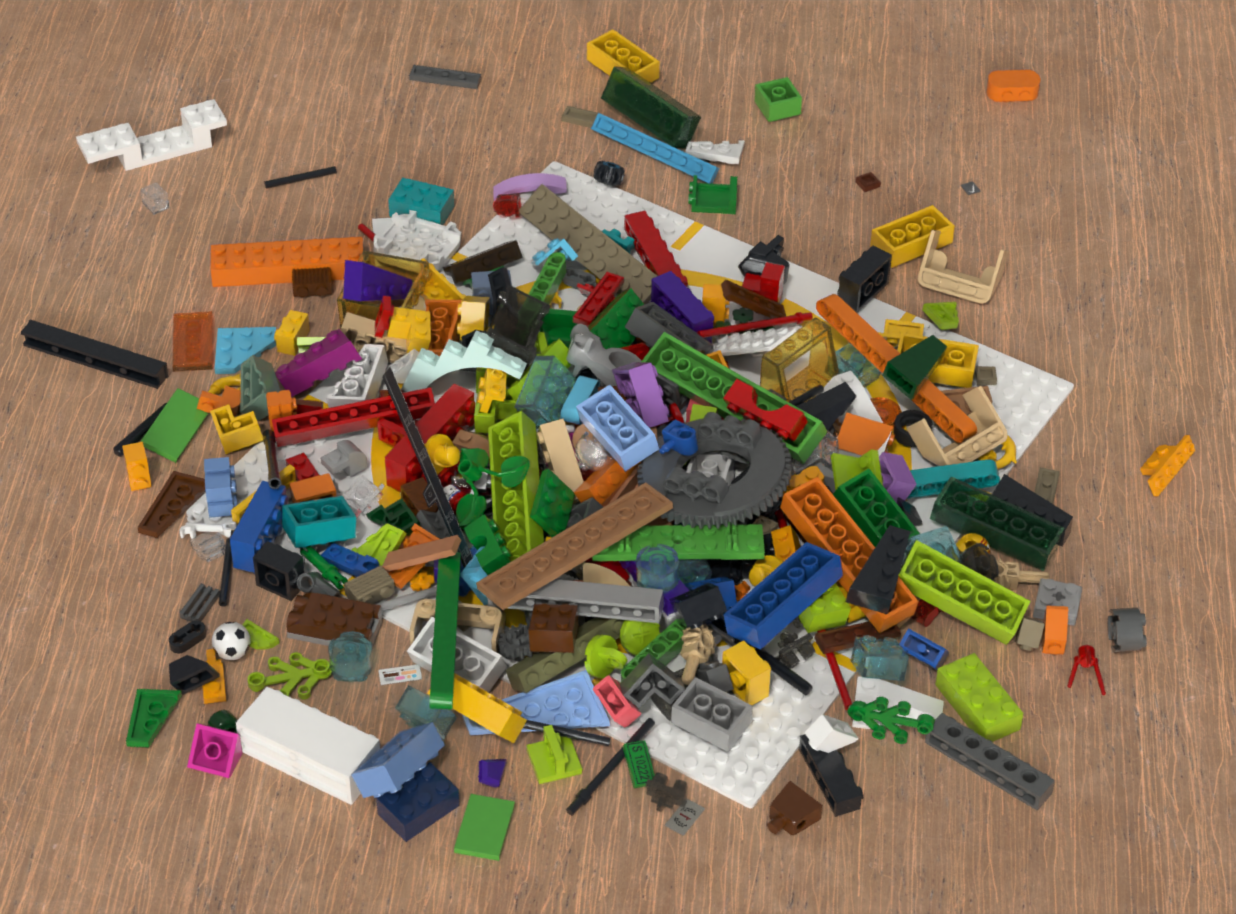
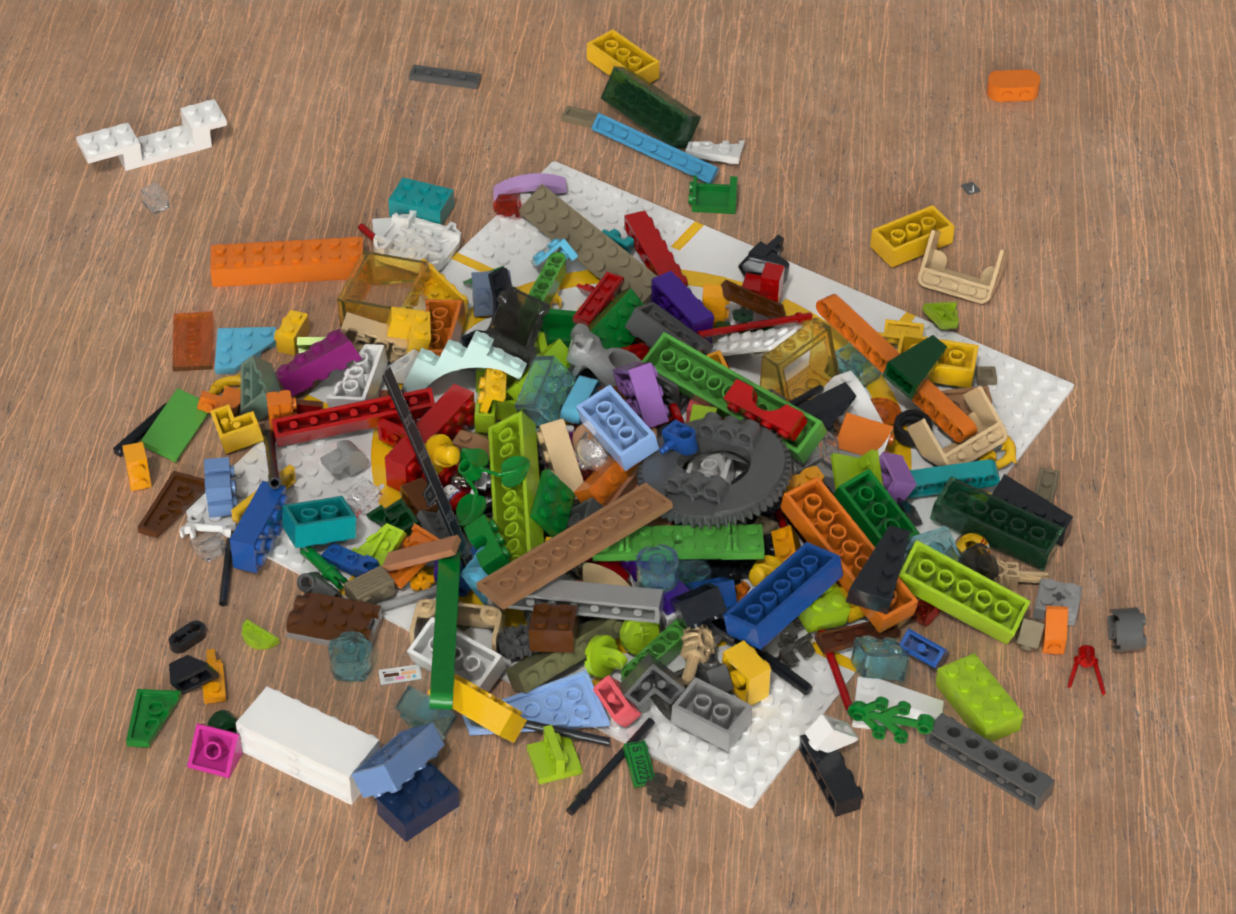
(95, 354): black tile -> none
(196, 602): dark grey tile -> none
(231, 641): white piece -> none
(278, 570): black brick -> none
(300, 177): black bar -> none
(303, 467): red plate -> none
(311, 282): reddish brown brick -> none
(312, 489): orange brick -> none
(315, 670): lime plant -> none
(370, 283): dark purple wedge -> none
(382, 319): red plate -> none
(474, 314): yellow brick -> none
(484, 261): dark brown fence -> none
(484, 827): bright green tile -> none
(491, 771): dark purple piece -> none
(574, 276): dark grey beam -> none
(609, 173): black gear -> none
(684, 817): clear smoke sticker -> none
(778, 99): bright green brick -> none
(793, 810): reddish brown torso -> none
(865, 278): black brick -> none
(867, 182): copper tile -> none
(1166, 463): light orange bracket -> none

